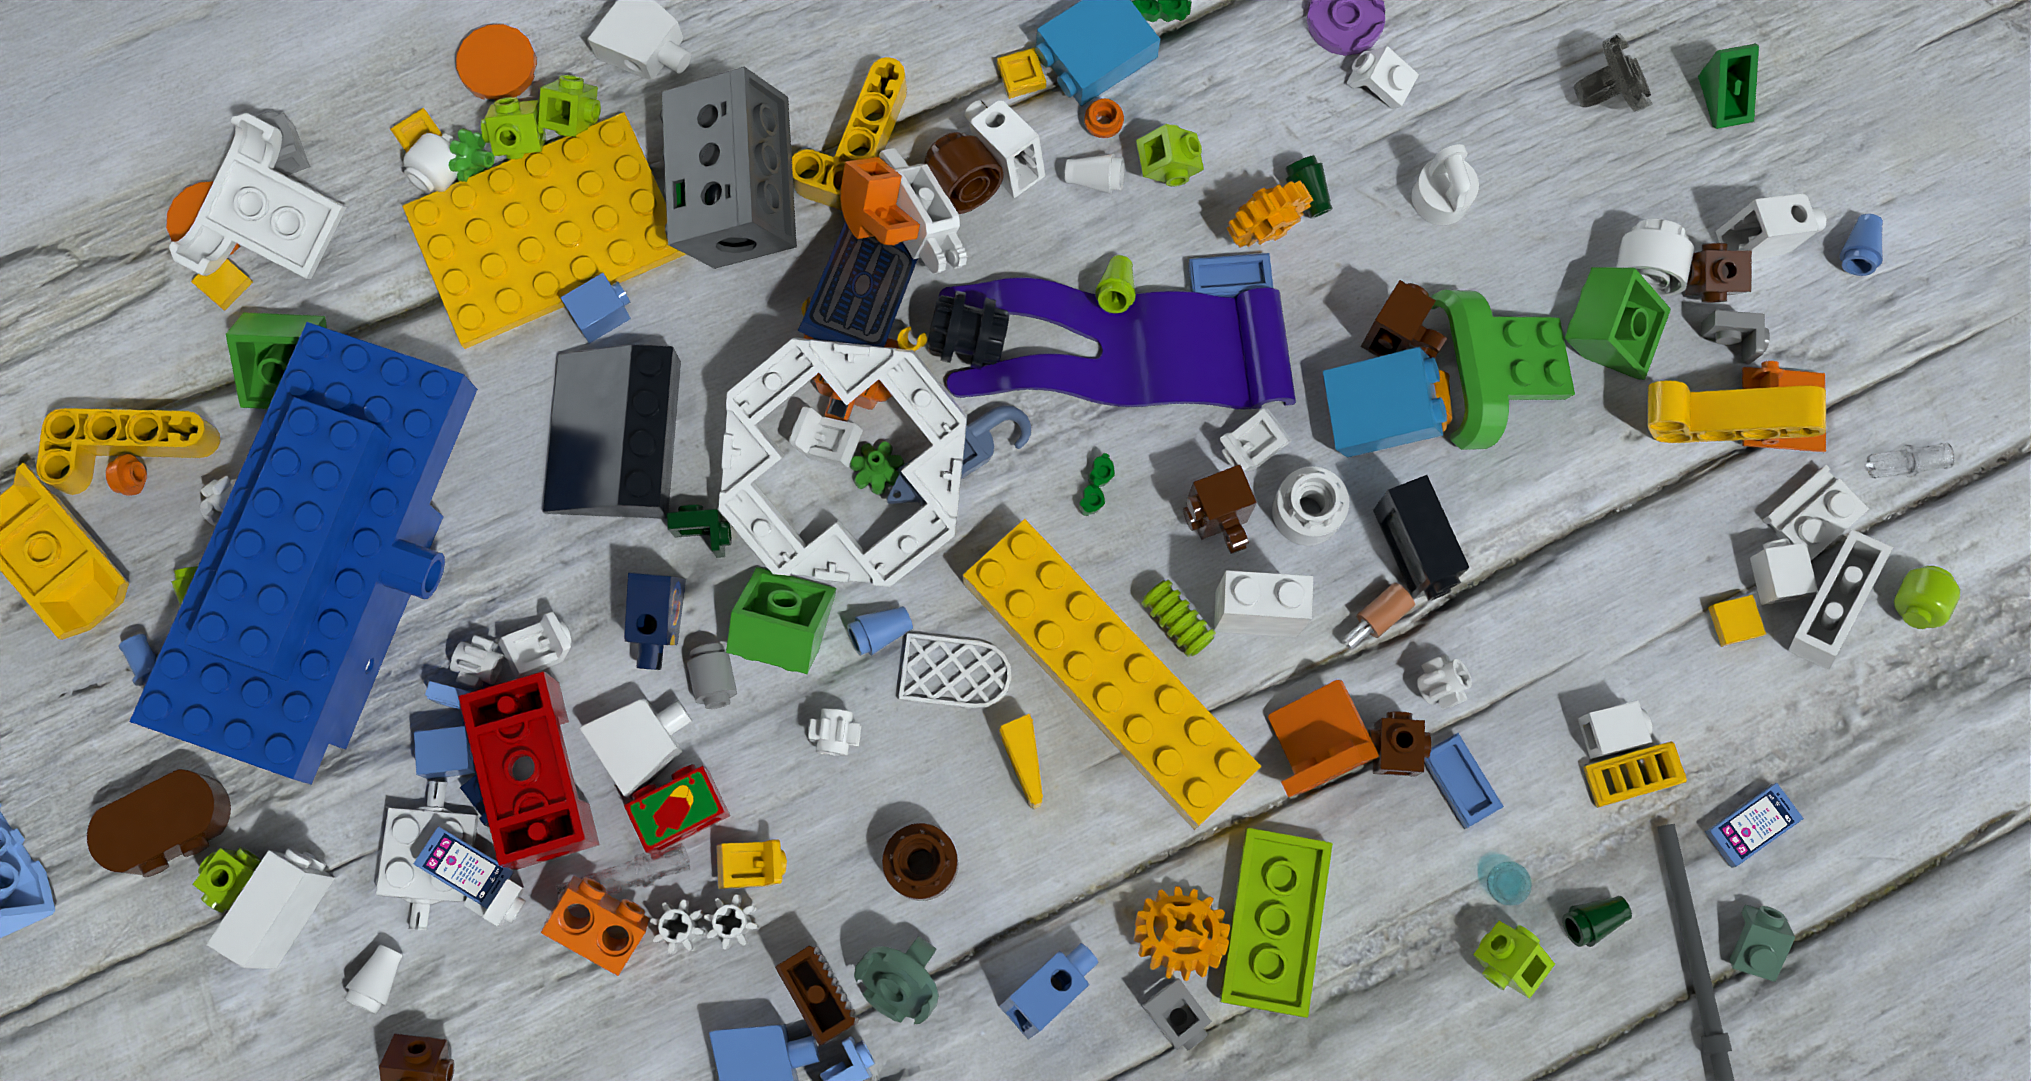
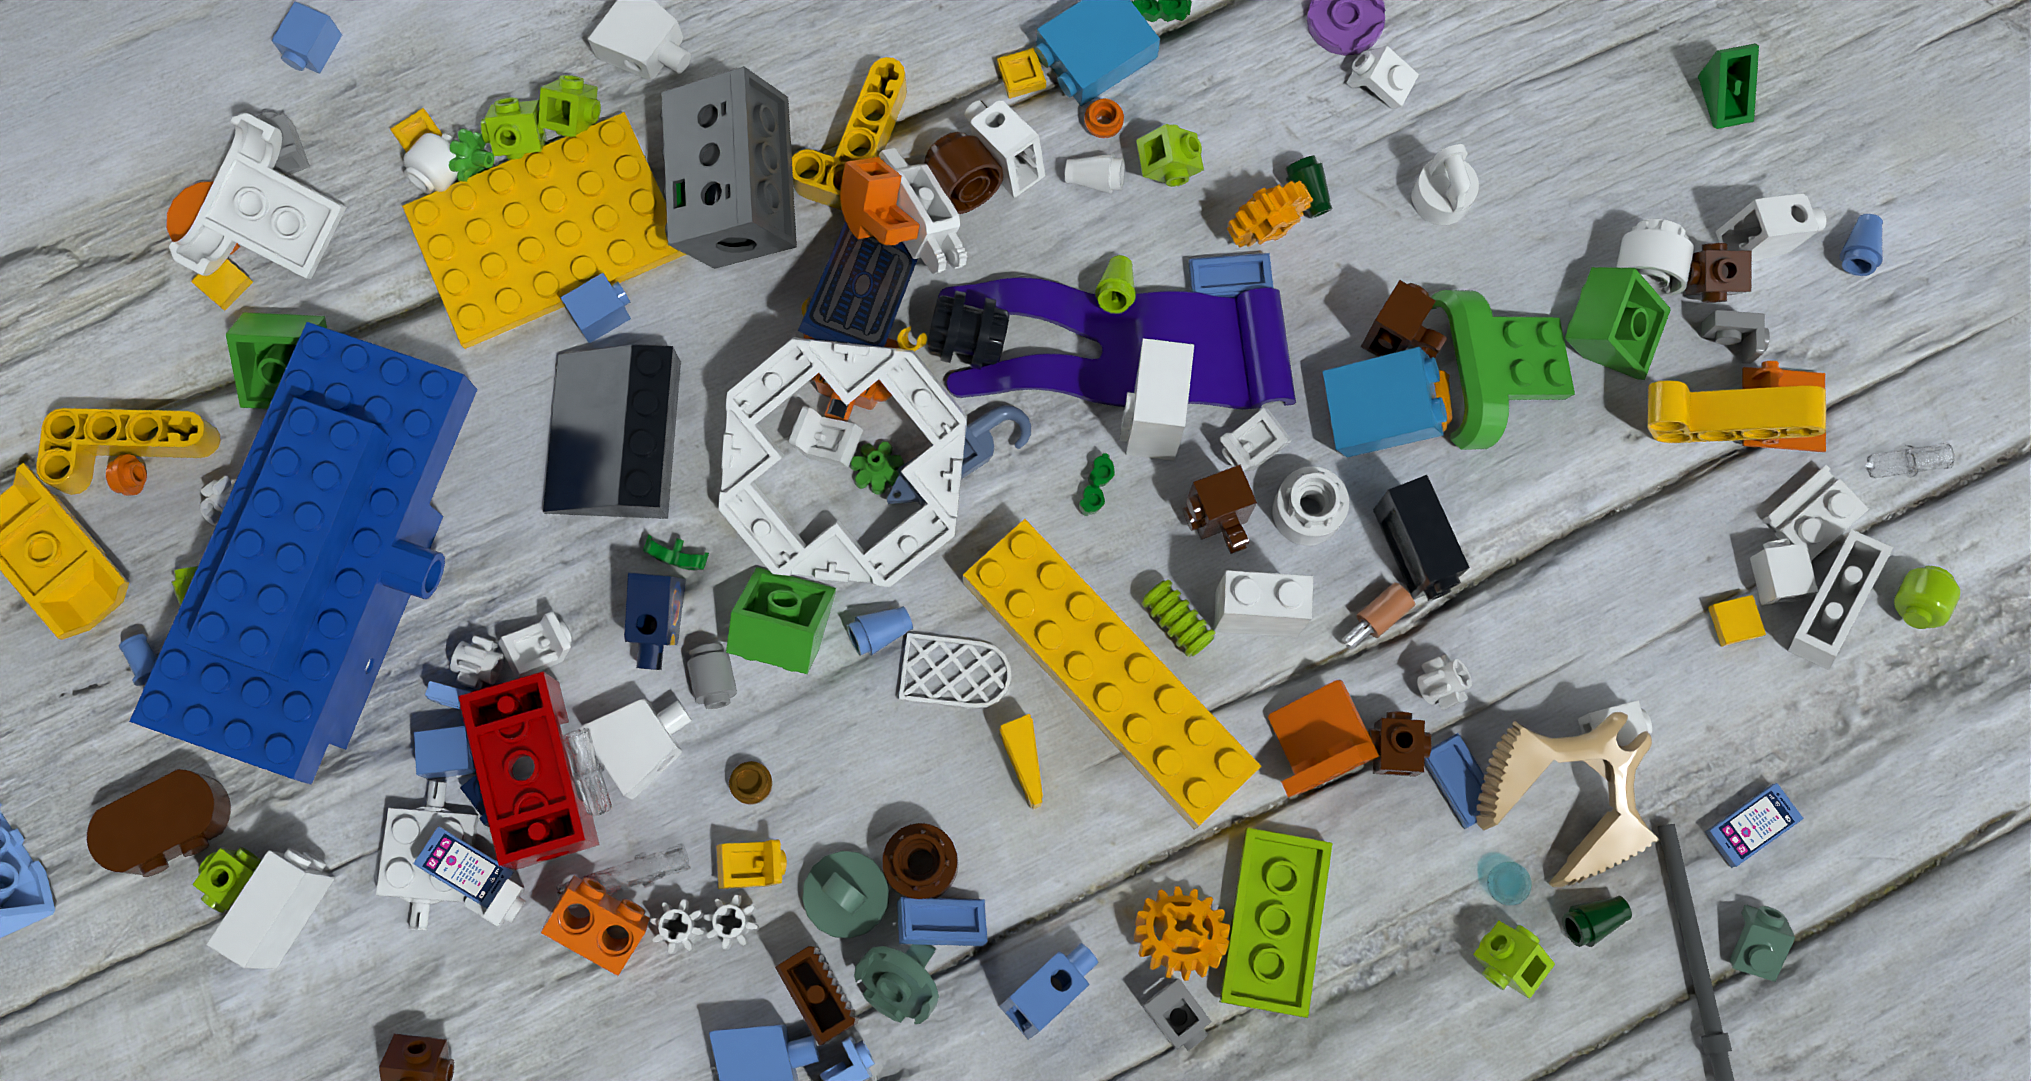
(306, 38): none -> medium blue brick
(374, 981): white cone -> none
(496, 62): orange tile -> none
(587, 771): none -> clear axle
(674, 557): none -> green piece
(676, 809): brick -> none
(695, 521): dark green bracket -> none
(750, 782): none -> pearl gold plate
(834, 732): white gear -> none
(845, 894): none -> sand green tile
(942, 921): none -> medium blue tile
(1158, 407): none -> white wedge
(1526, 755): none -> tan piece
(1620, 76): clear smoke tile -> none
(1669, 763): yellow slope -> none

